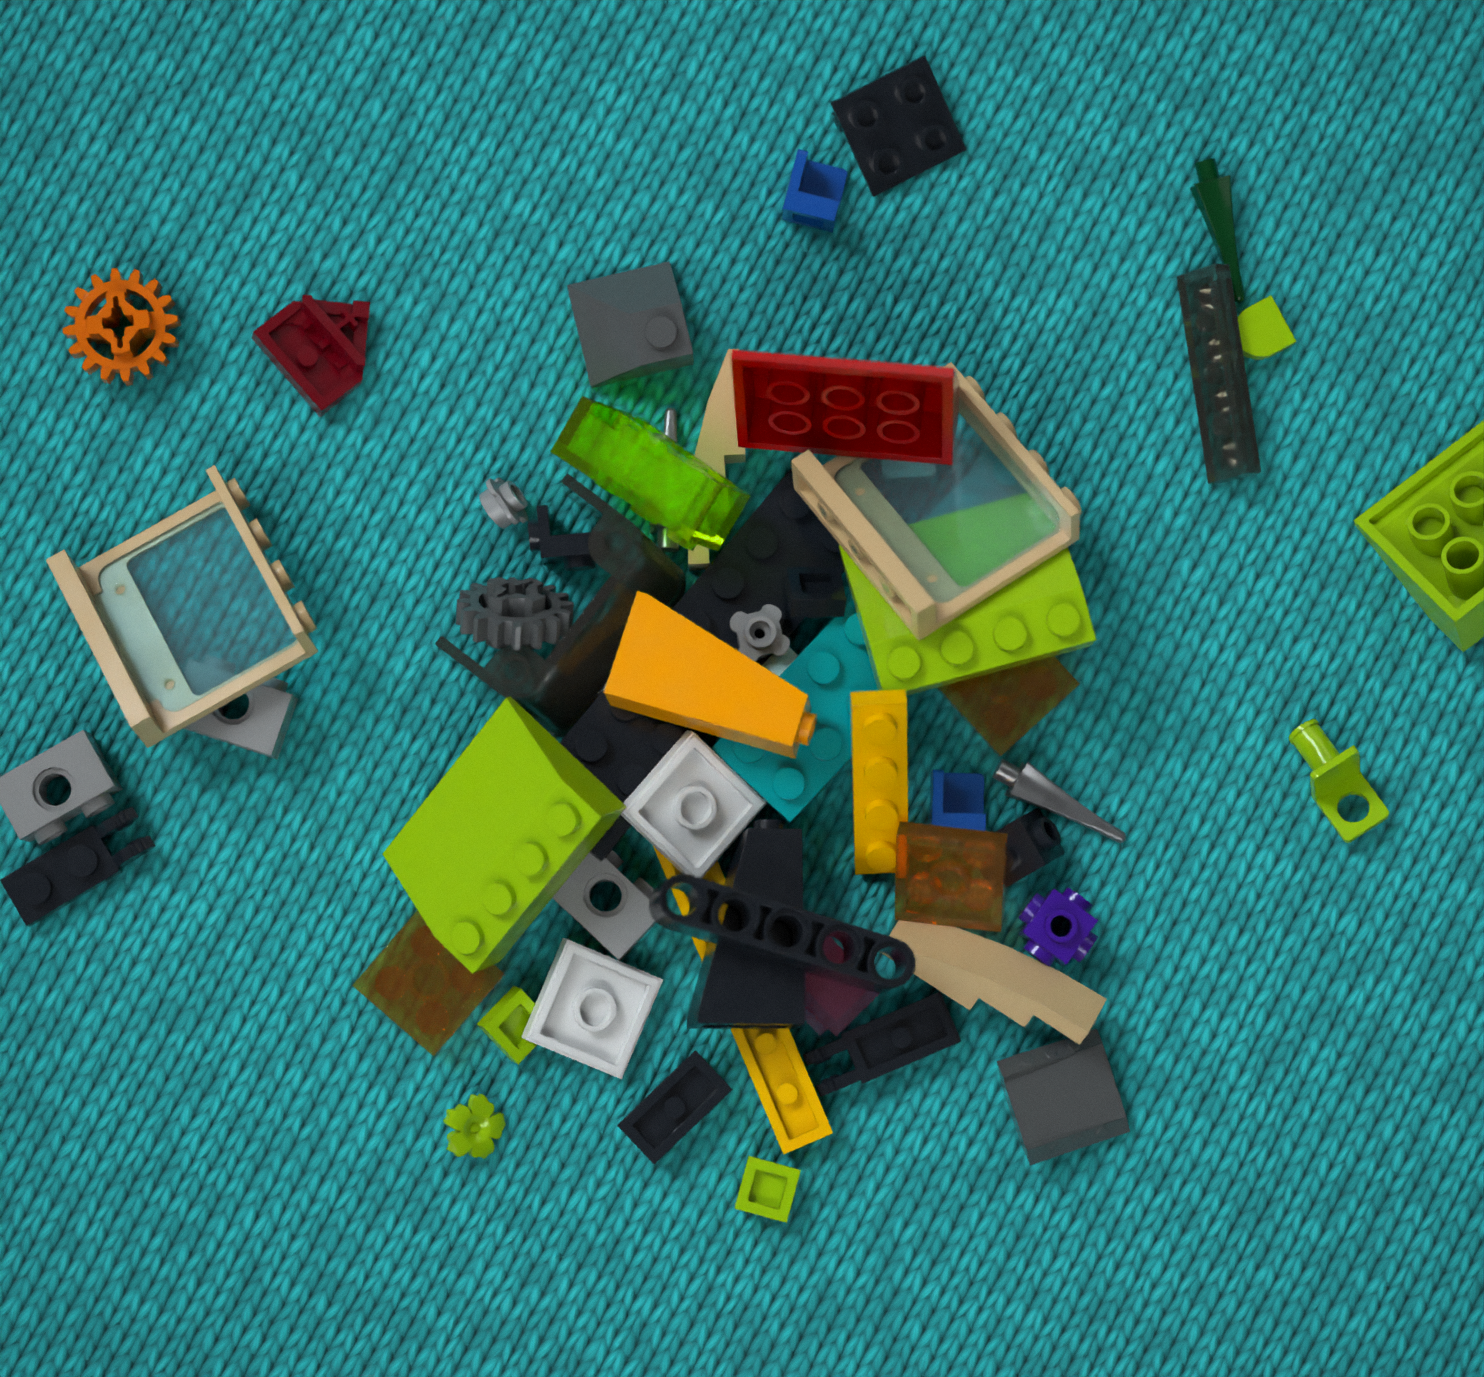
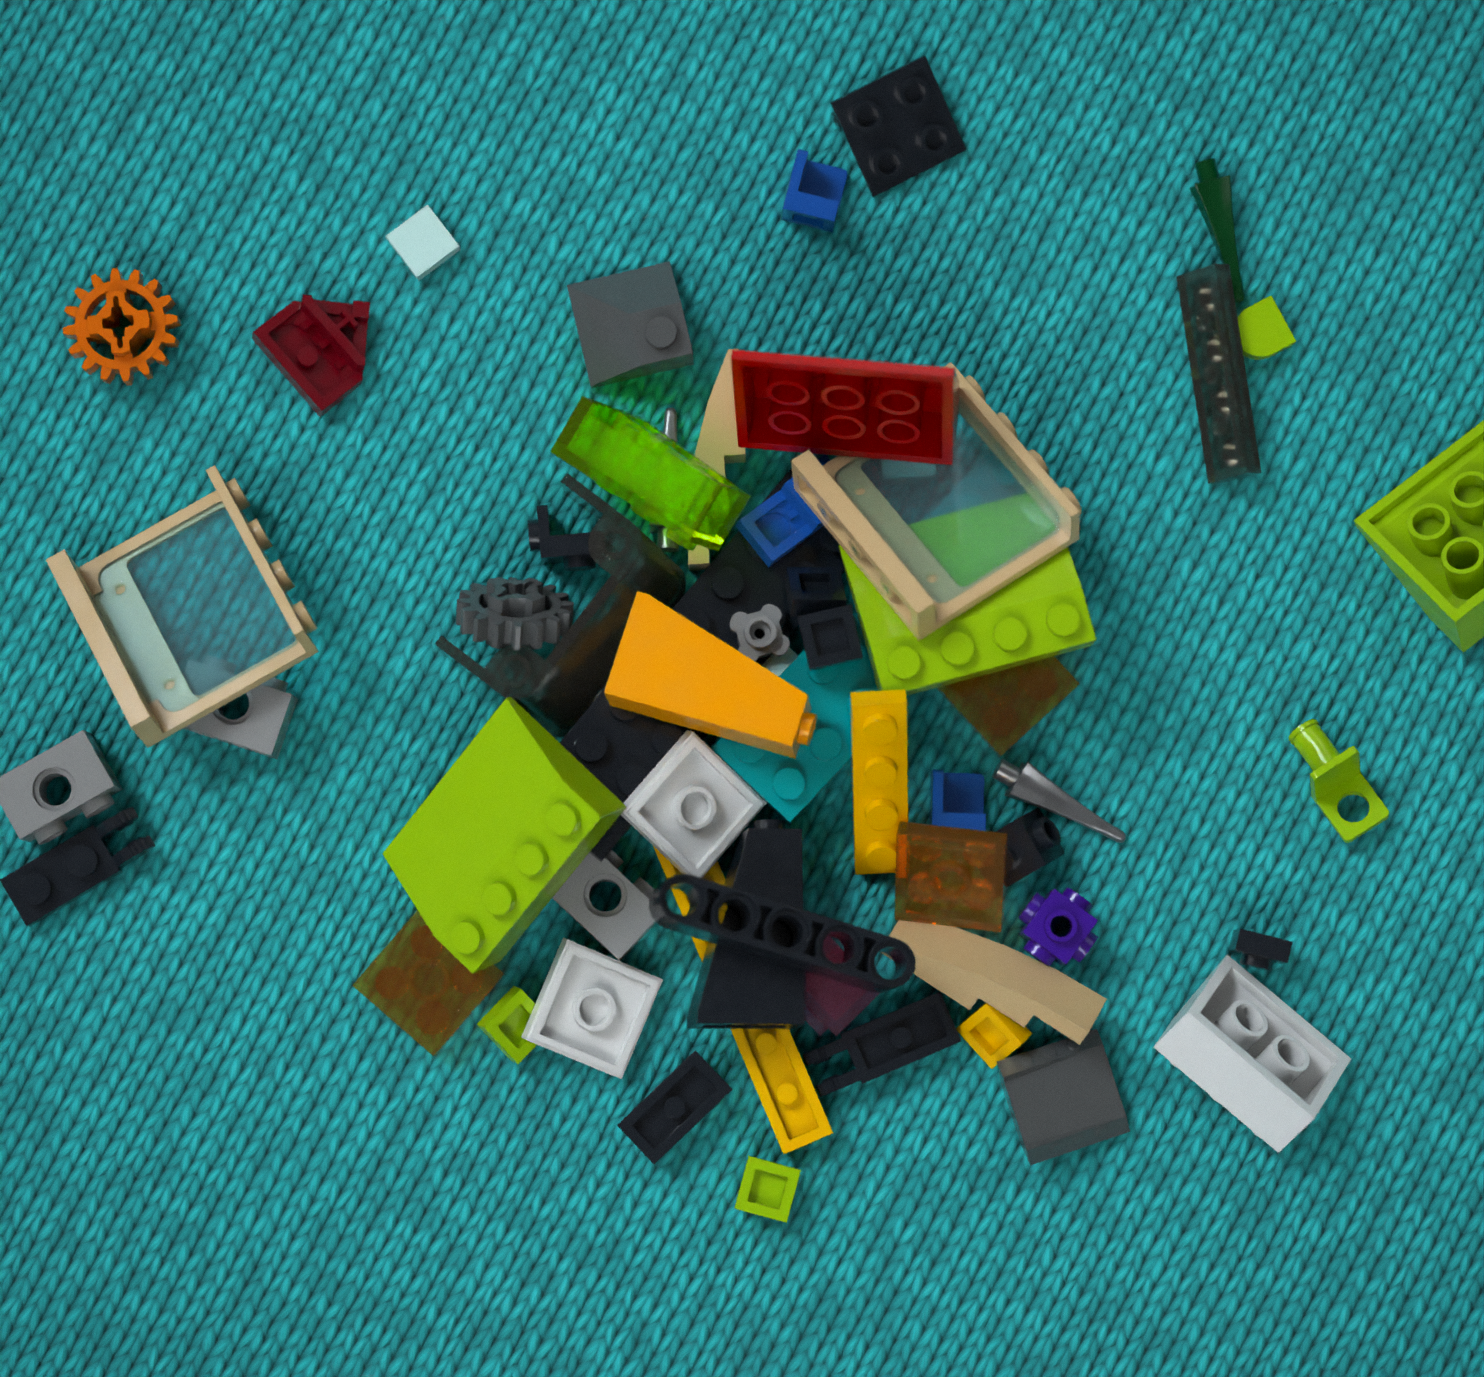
(423, 242): none -> light aqua tile
(474, 1127): lime plant -> none
(504, 502): light grey plate -> none
(780, 523): none -> blue slope
(830, 637): none -> black plate
(992, 1034): none -> yellow plate
(1253, 1054): none -> white slope
(1259, 949): none -> black plate

